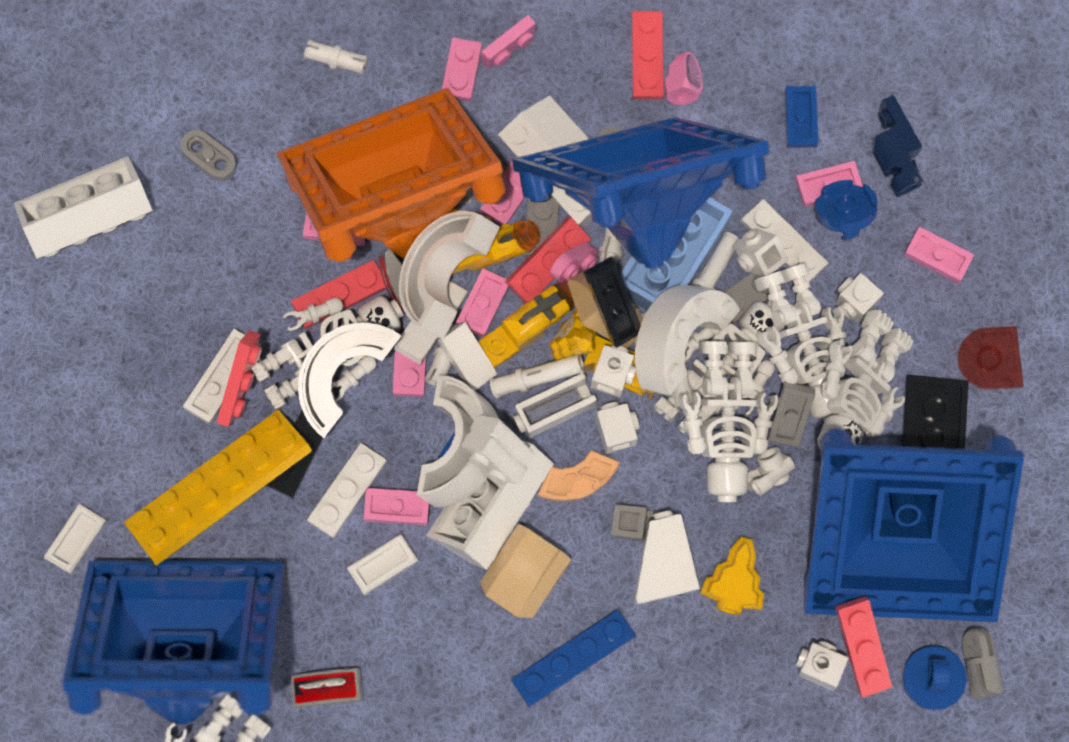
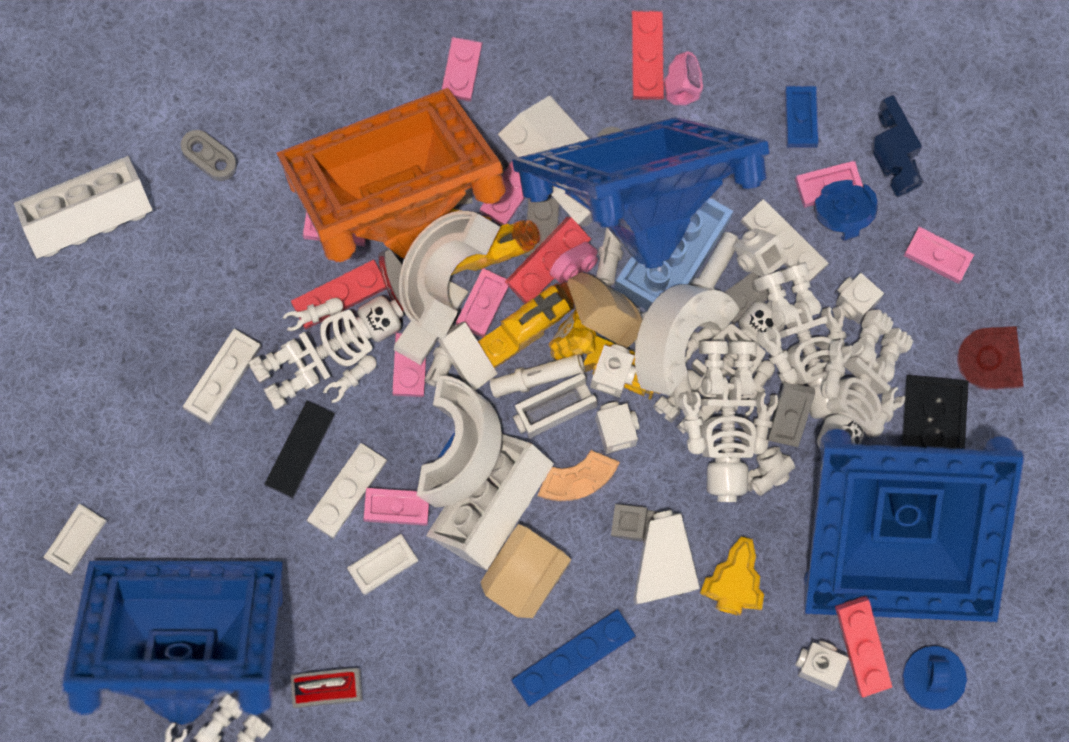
(217, 487): yellow plate -> none
(240, 378): coral plate -> none
(326, 357): white brick -> none
(335, 57): white pin -> none
(497, 450): white brick -> none
(500, 50): bright pink plate -> none
(613, 301): black tile -> none
(982, 664): light grey arm -> none

